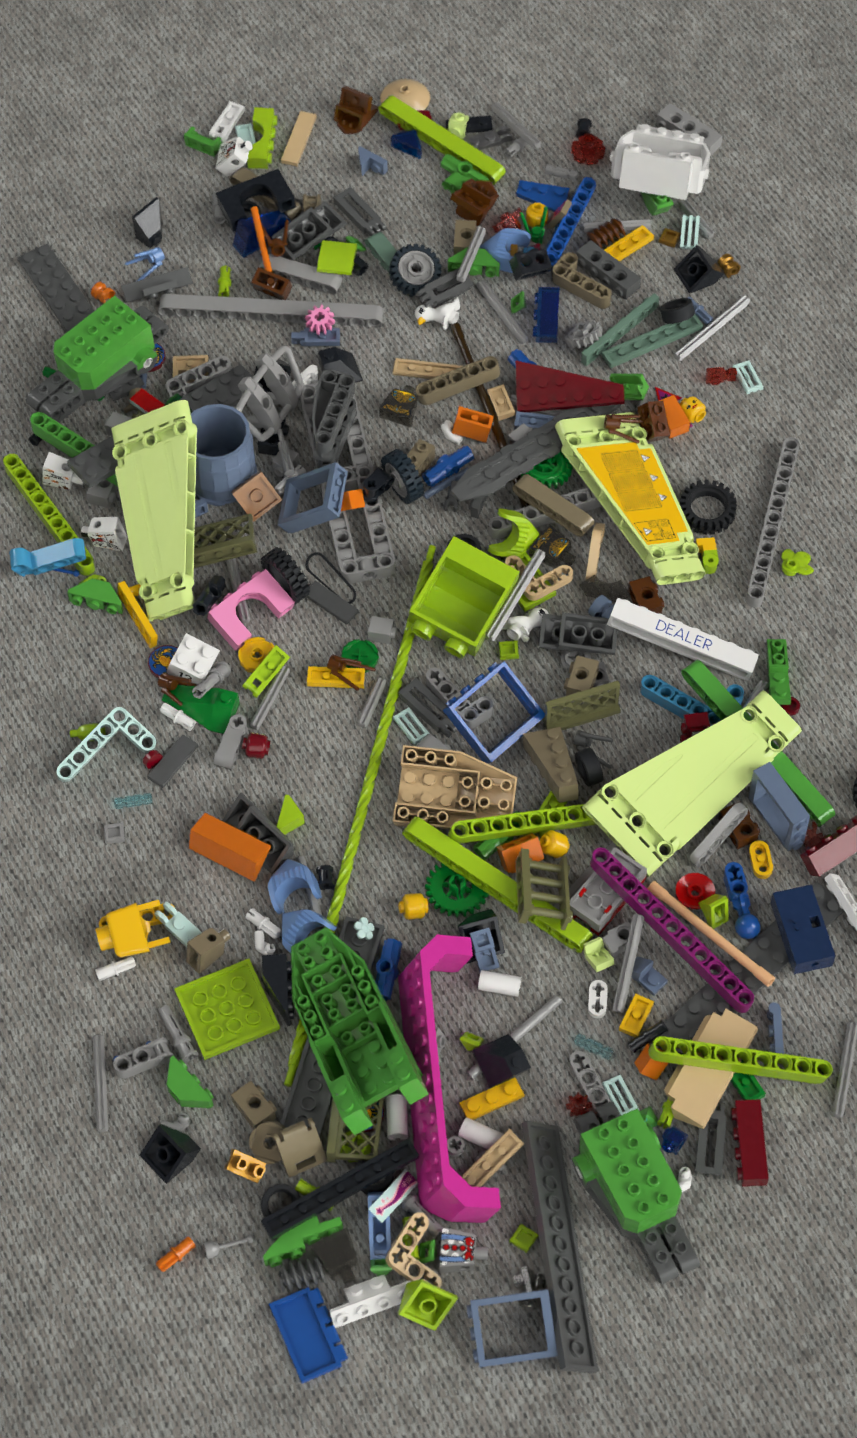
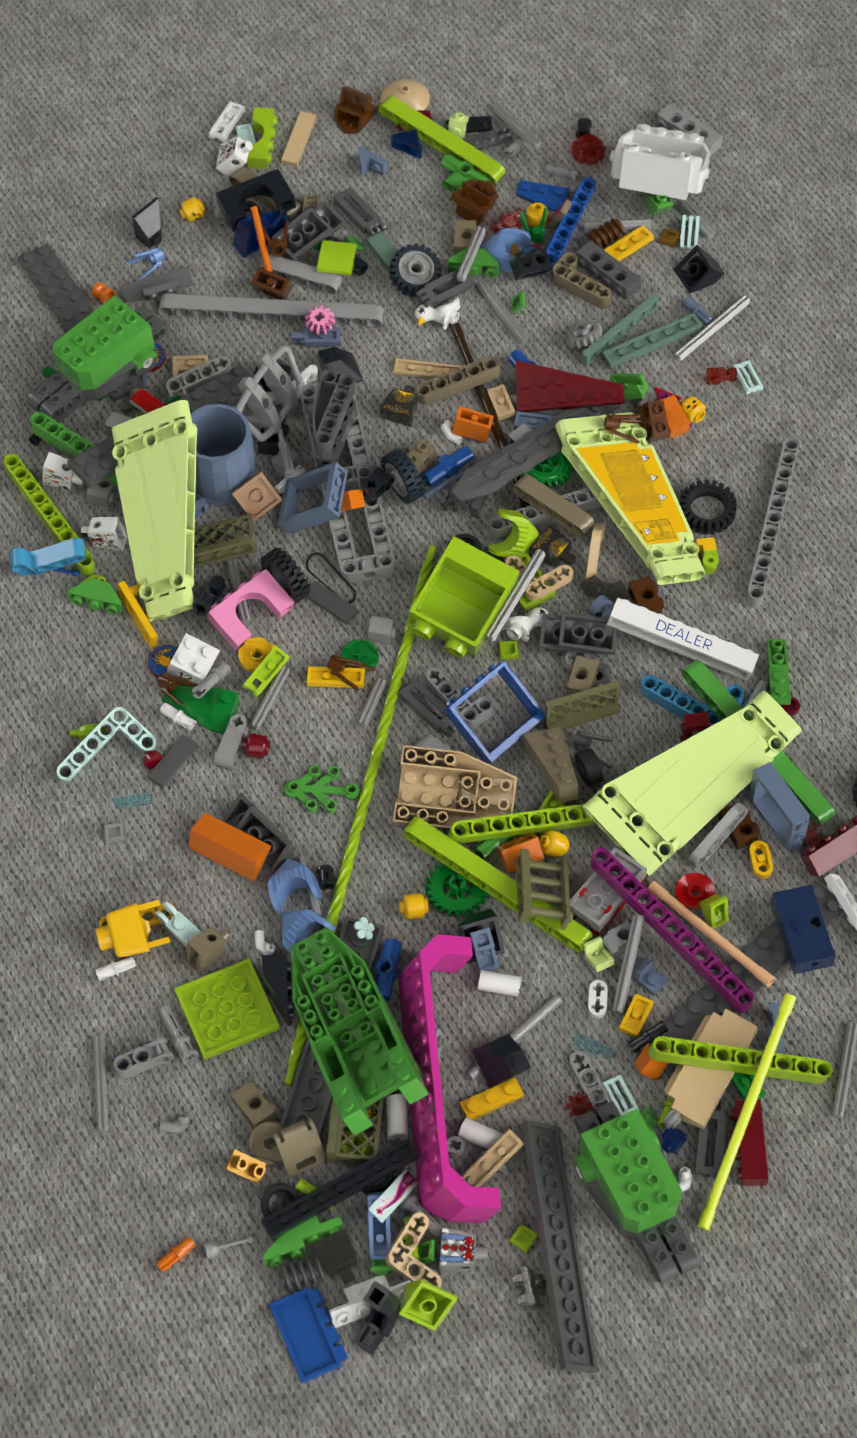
(169, 1152): black slope -> none
(186, 1087): bright green slope -> none
(192, 209): none -> yellow head
(201, 142): bright green hinge -> none
(224, 281): lime pin -> none
(263, 923): white axle -> none
(290, 816): lime slope -> none
(319, 789): none -> bright green plant
(381, 1319): none -> black arch
(402, 715): light aqua tile -> none
(471, 1041): lime slope -> none
(475, 1331): sand blue window -> none
(546, 314): clear blue wedge -> none
(672, 1119): none -> light grey plate
(677, 310): black tyre -> none
(709, 1210): none -> neon yellow piece
(729, 266): pearl gold wheel -> none
(746, 925): blue beam -> none
(796, 563): lime plate -> none

